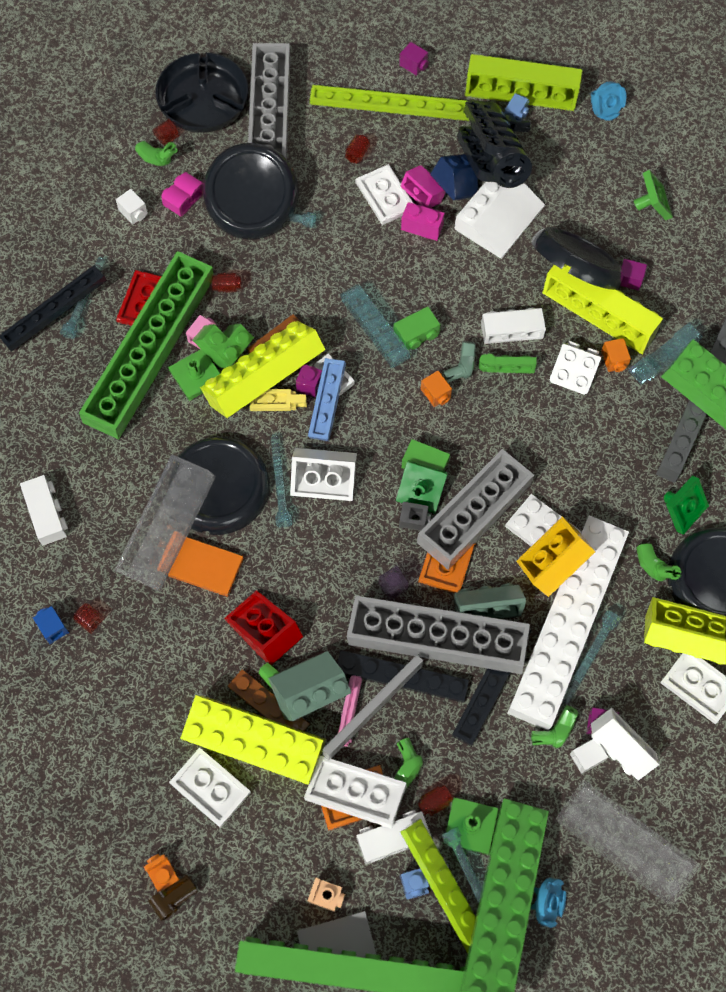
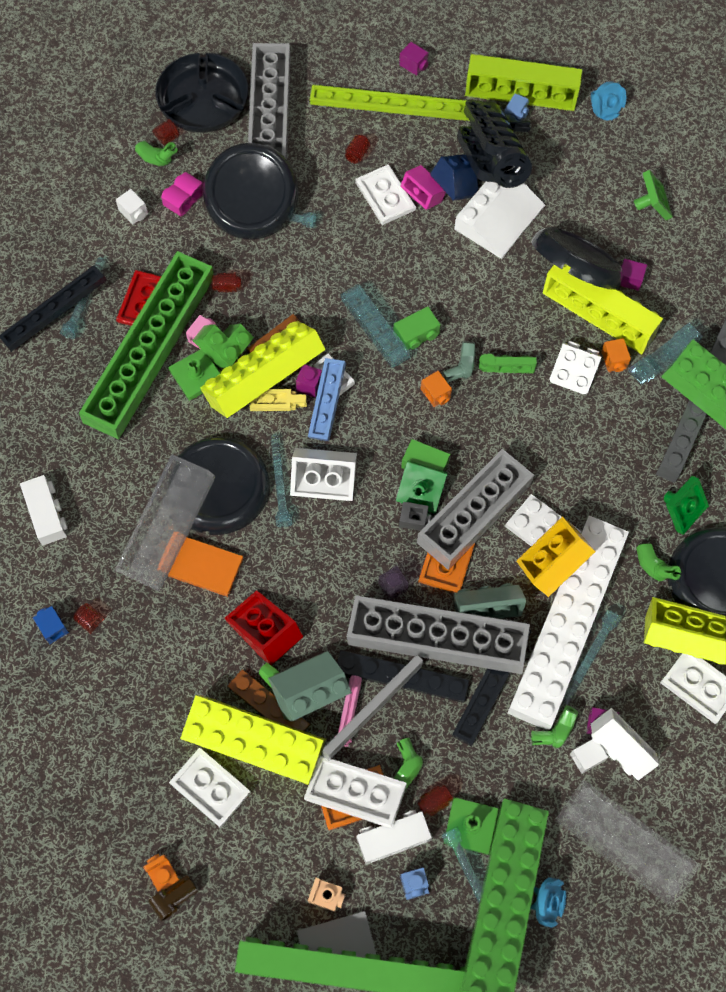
(422, 221): dark pink brick -> none
(440, 880): lime plate -> none
(513, 325): white brick -> none

